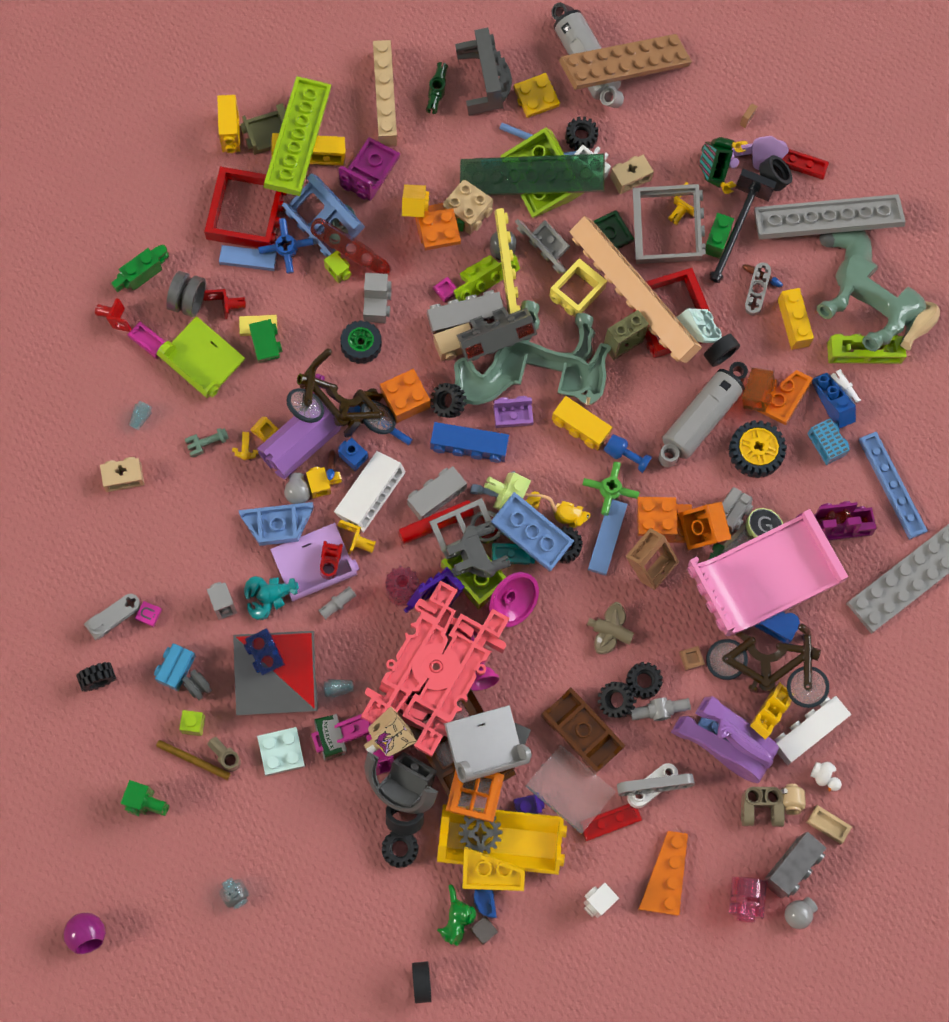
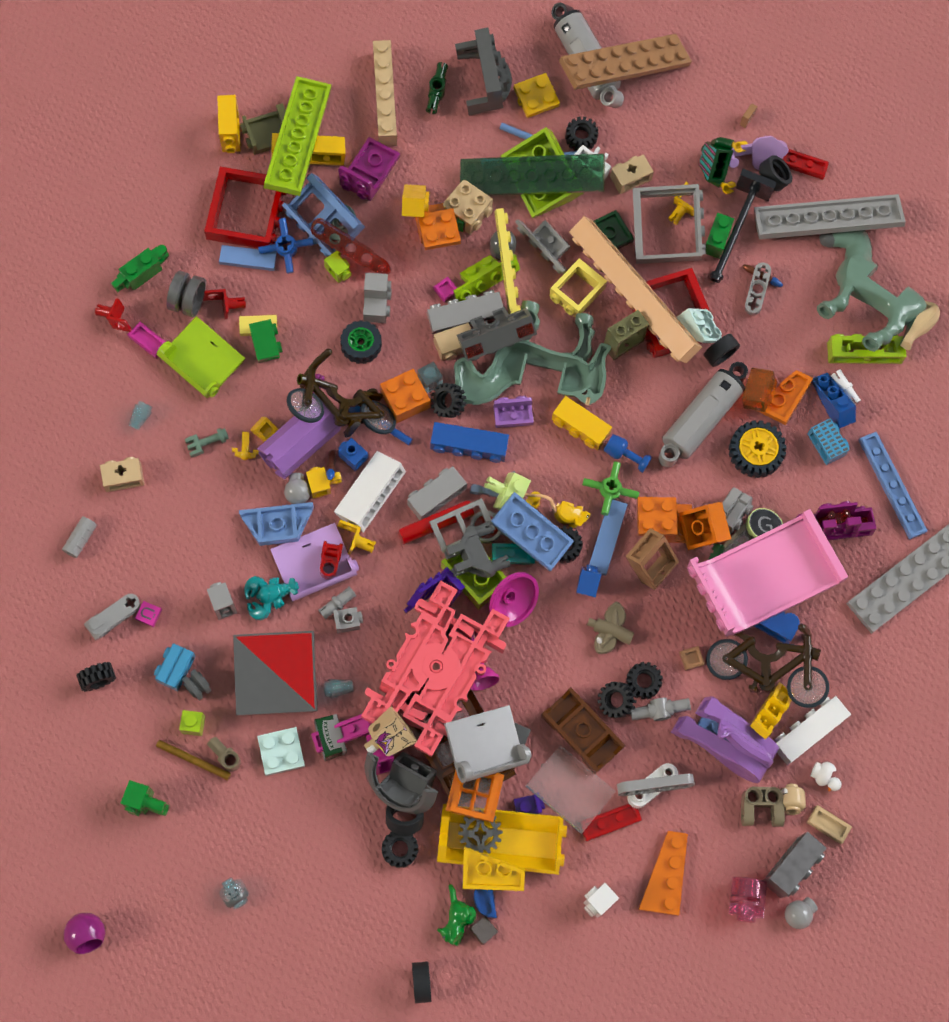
(79, 537): none -> light grey axle
(269, 649): clear blue brick -> none
(346, 626): none -> light grey brick
(397, 594): clear pink gear -> none
(430, 376): none -> clear light blue brick
(588, 580): none -> blue brick
(795, 318): yellow brick -> none

